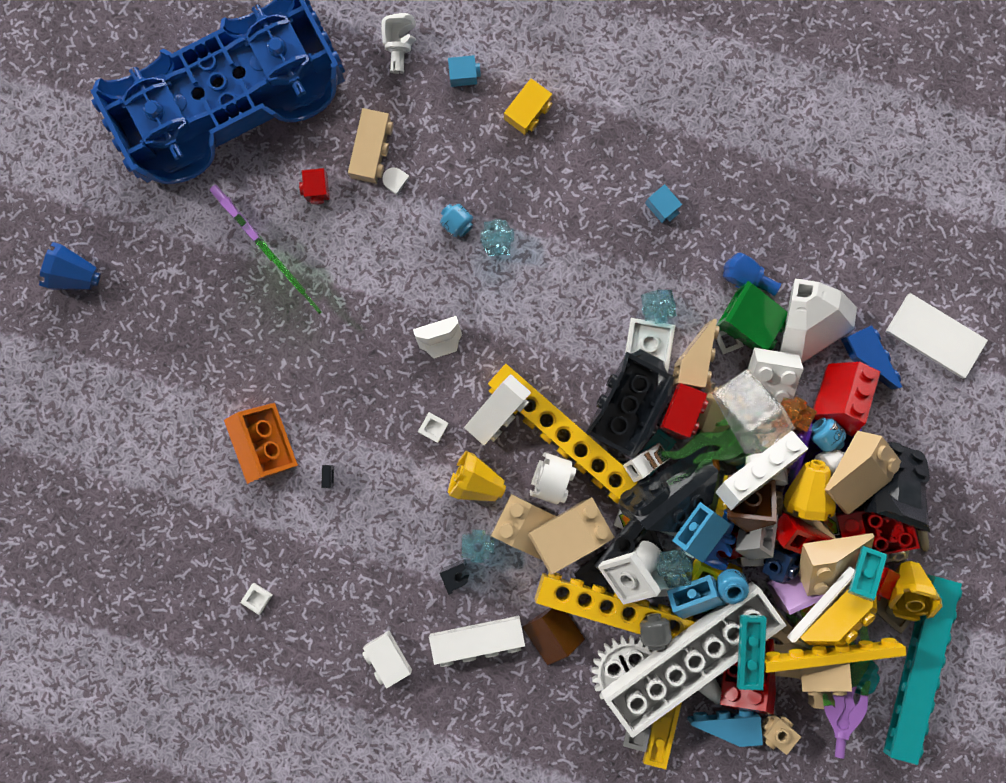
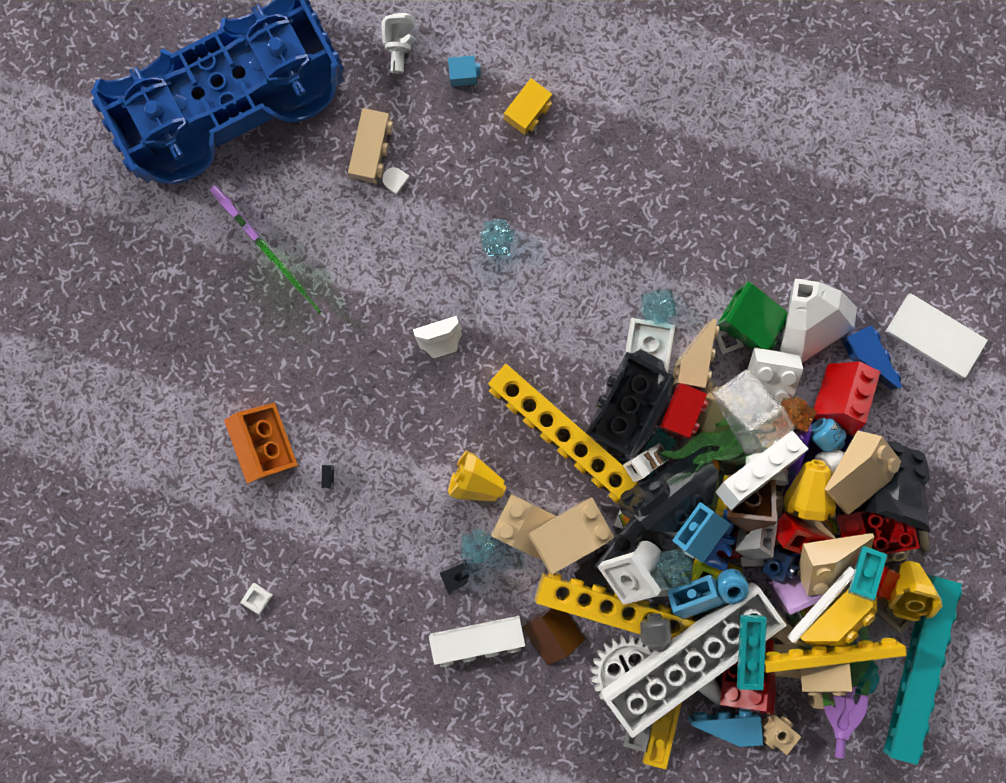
(67, 270): blue cone -> none
(314, 185): red brick -> none
(386, 659): white brick -> none
(433, 427): white plate -> none
(456, 220): dark azure head -> none
(498, 410): white brick -> none
(552, 479): white brick -> none
(664, 204): dark azure brick -> none
(743, 268): blue piece -> none

